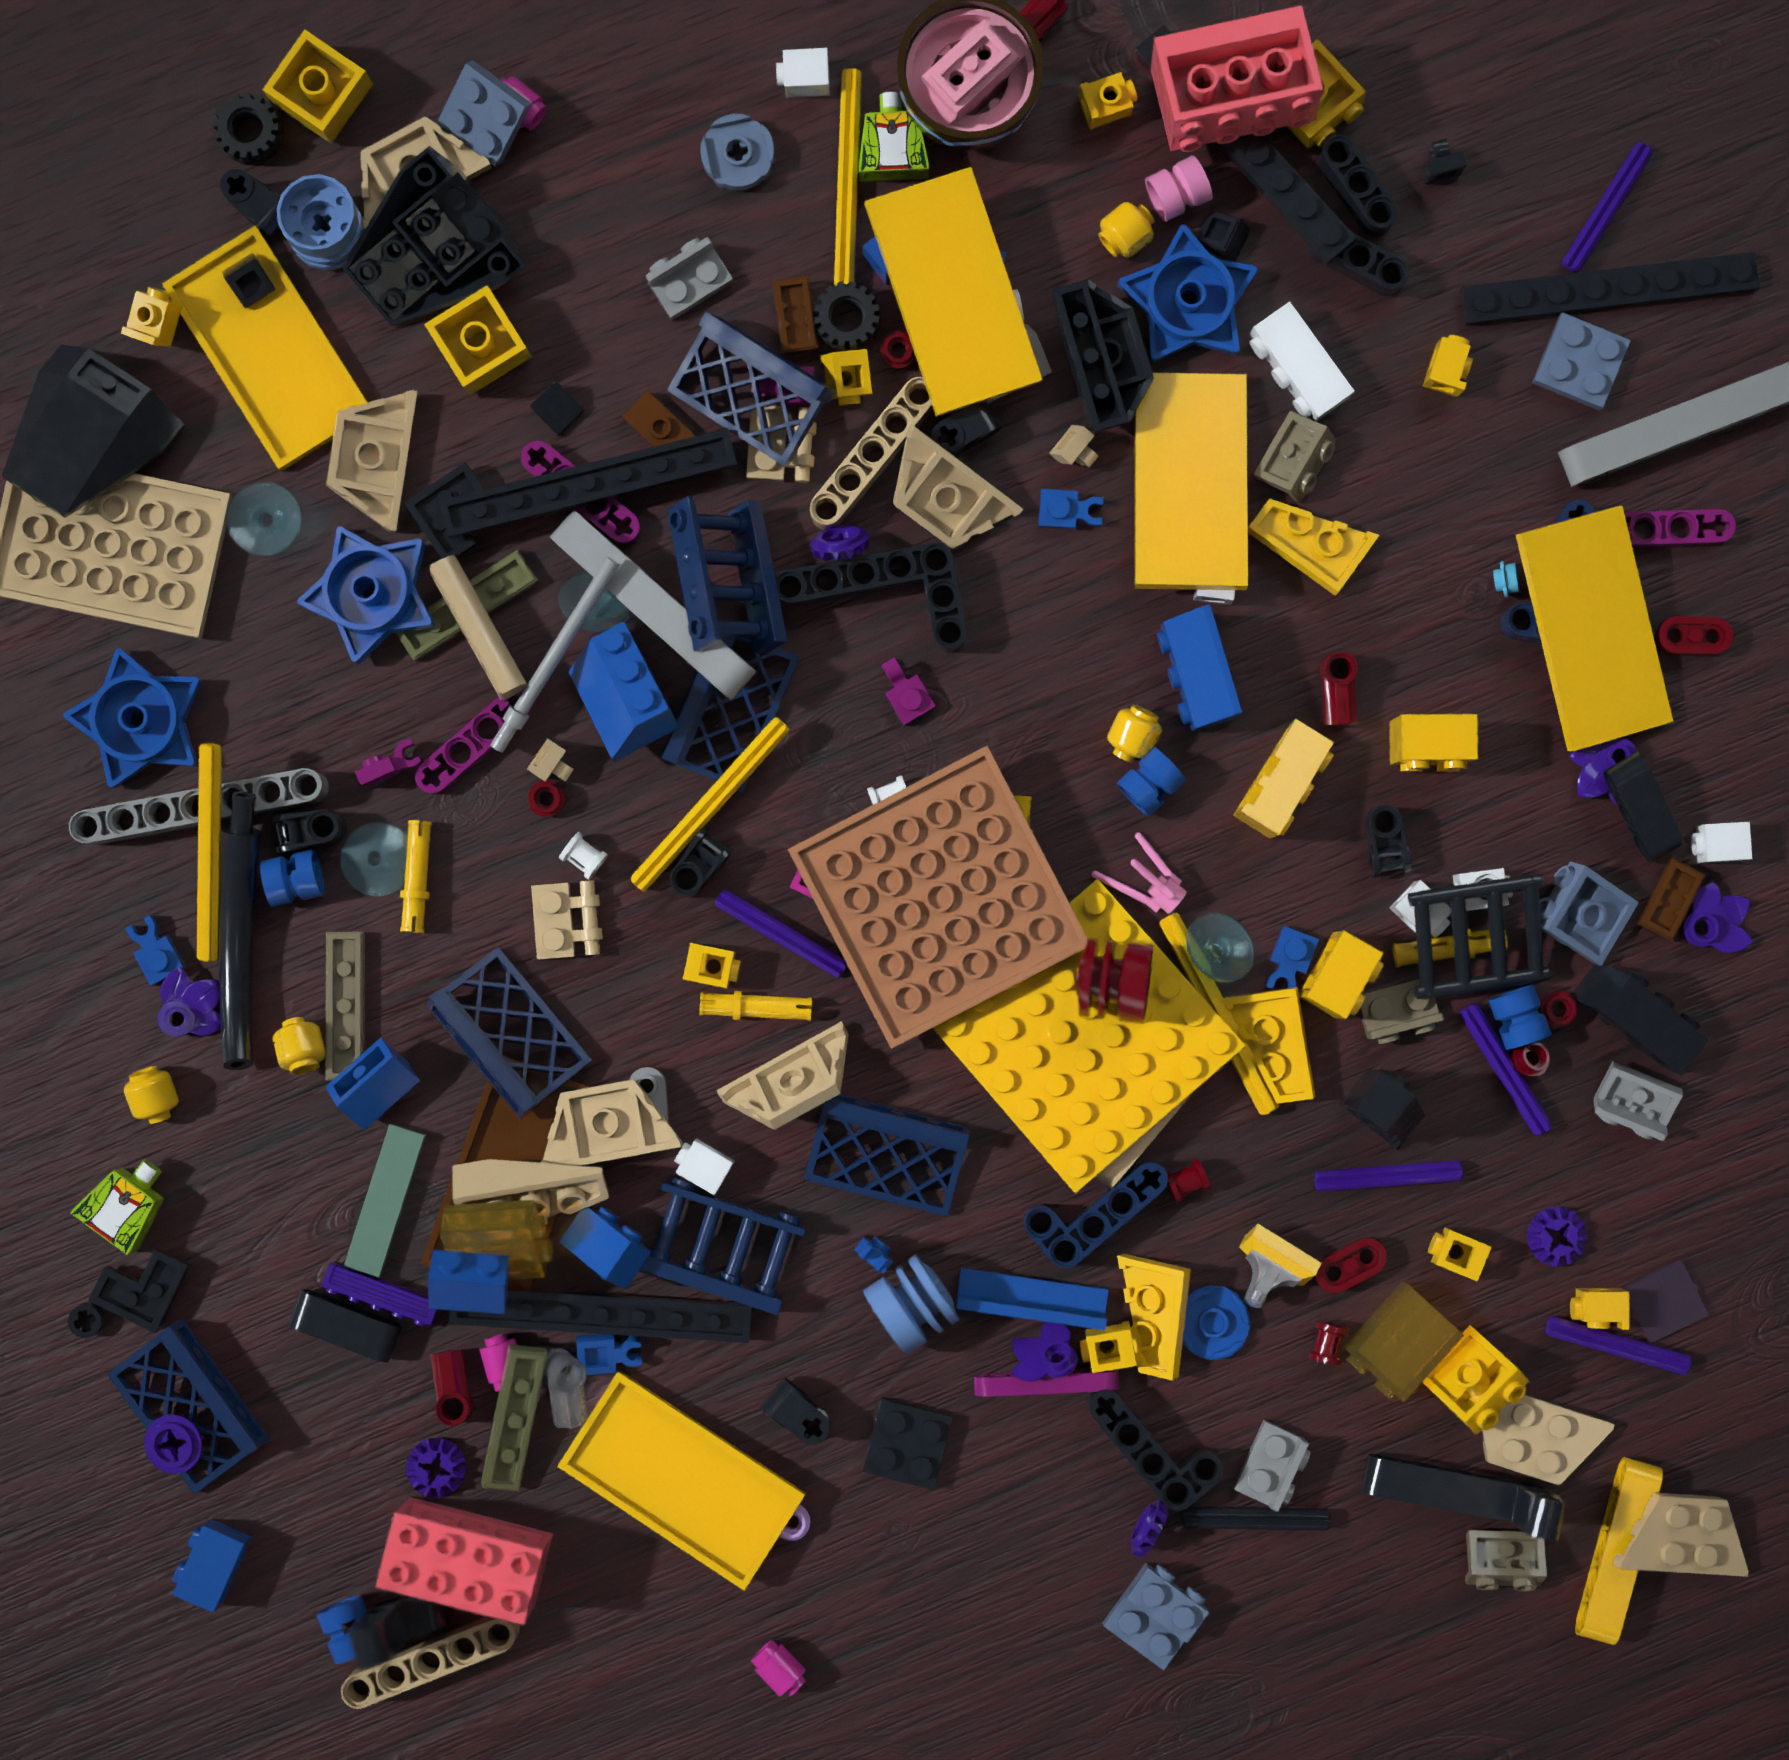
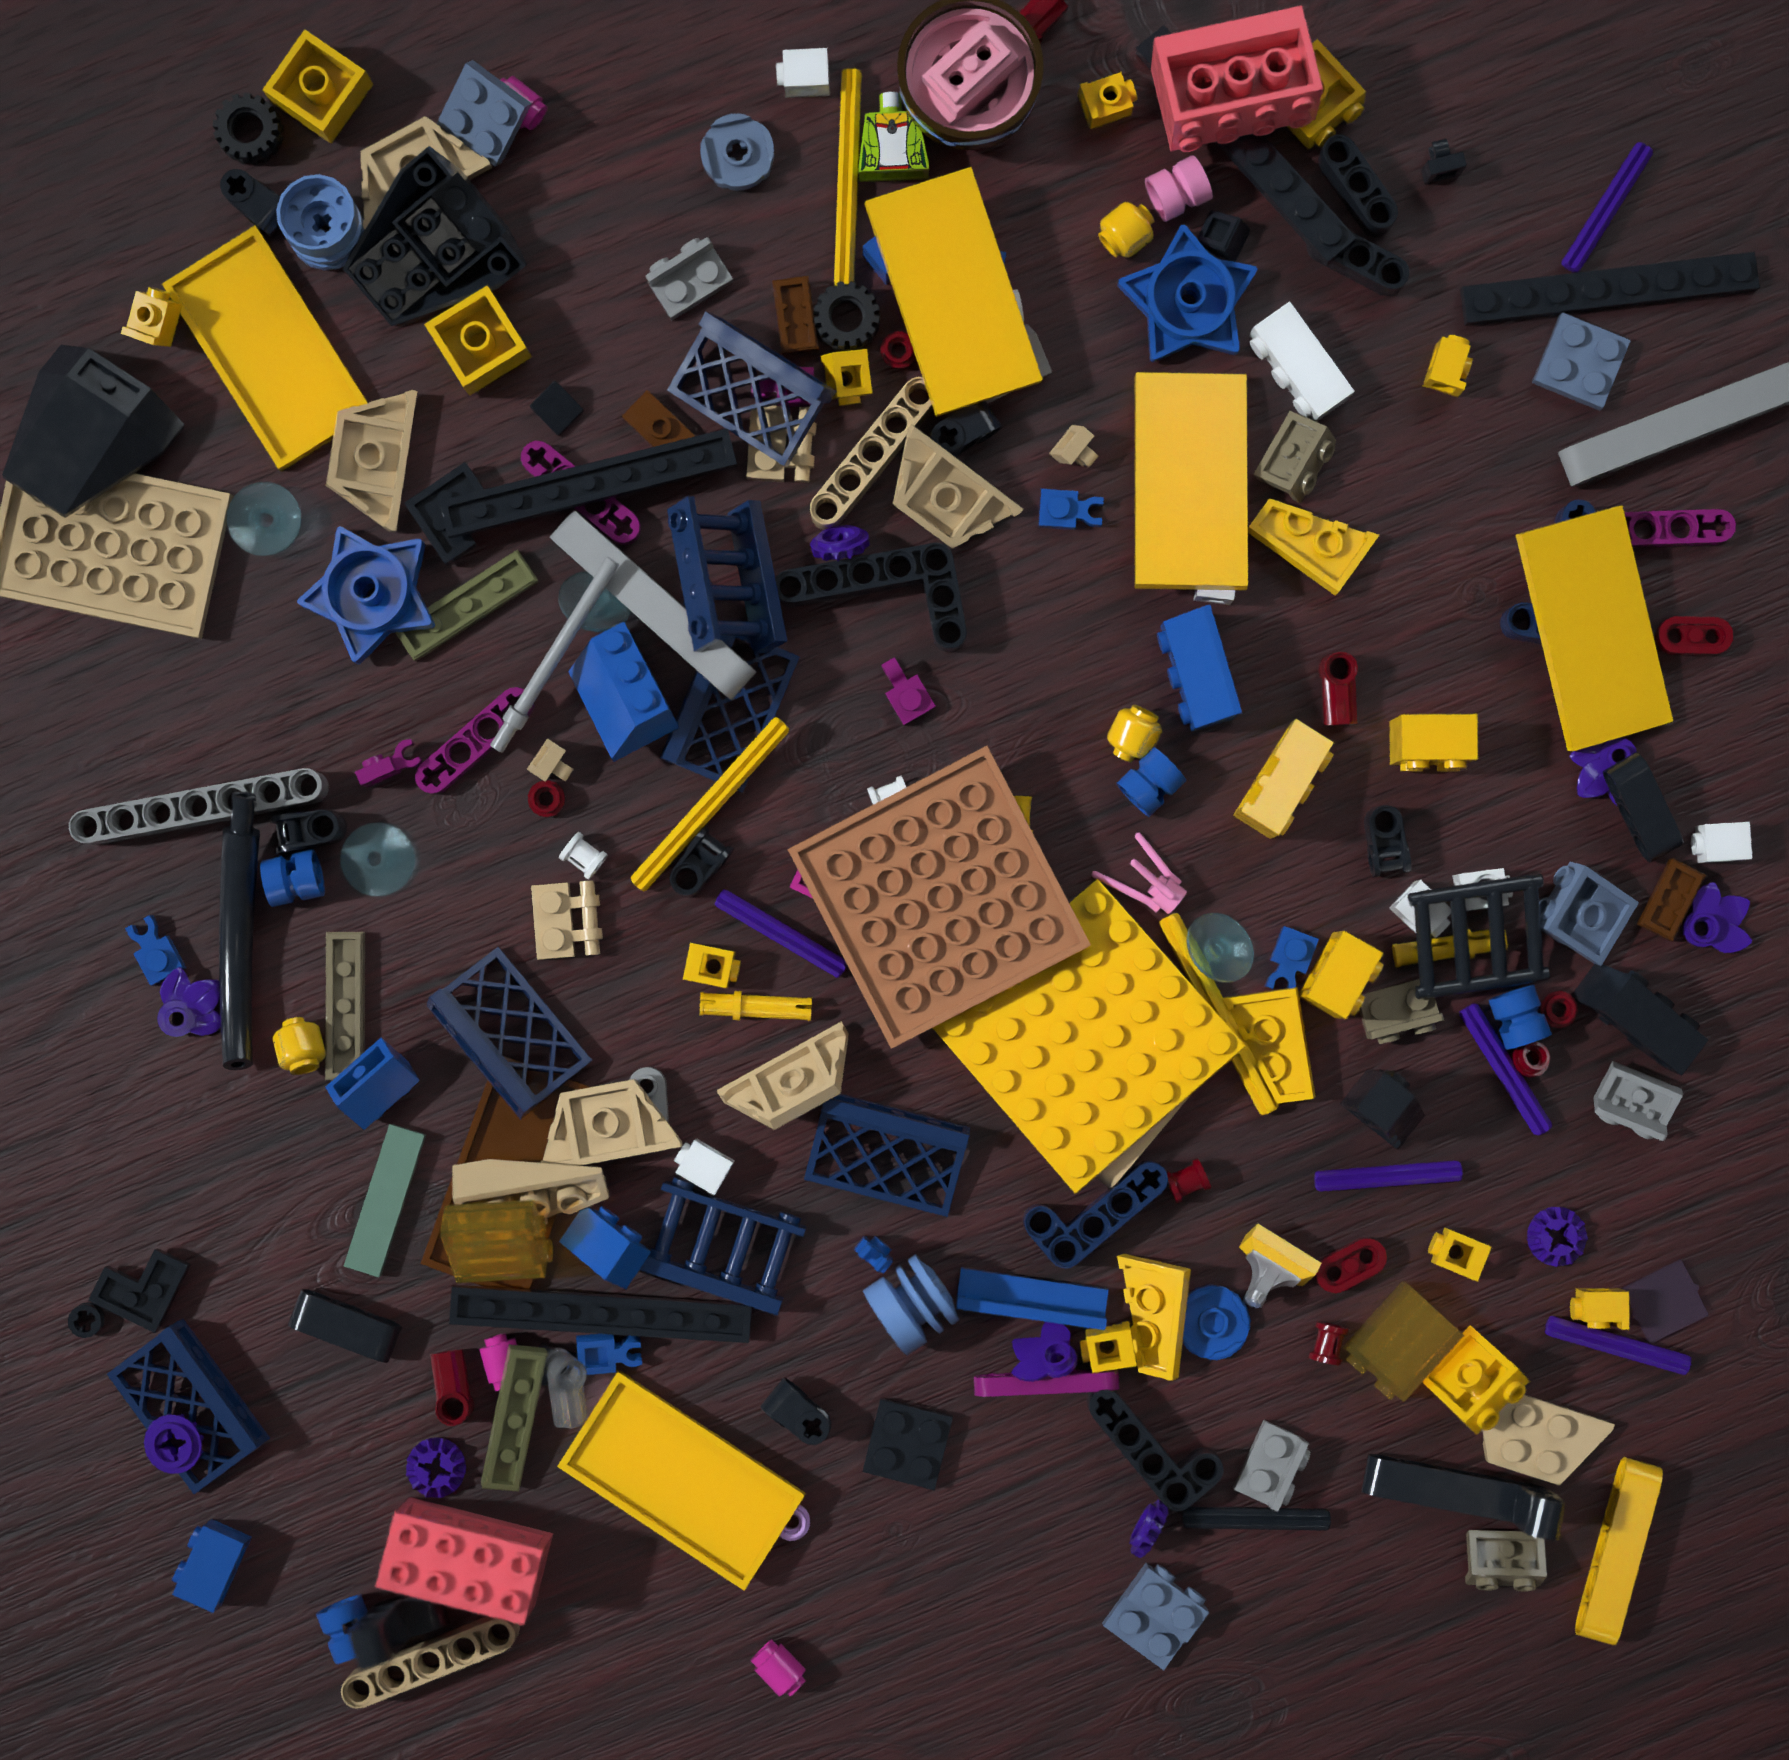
(111, 715): blue plate -> none
(122, 1206): torso -> none
(151, 1094): yellow head -> none
(209, 851): yellow axle -> none
(248, 280): black slope -> none
(379, 1293): dark purple piece -> none
(415, 877): yellow pin -> none
(468, 1282): blue brick -> none
(477, 627): tan brick -> none
(1102, 353): black wedge -> none
(1115, 980): dark red wheel -> none
(1506, 578): medium azure plate -> none
(1685, 1537): tan wing -> none

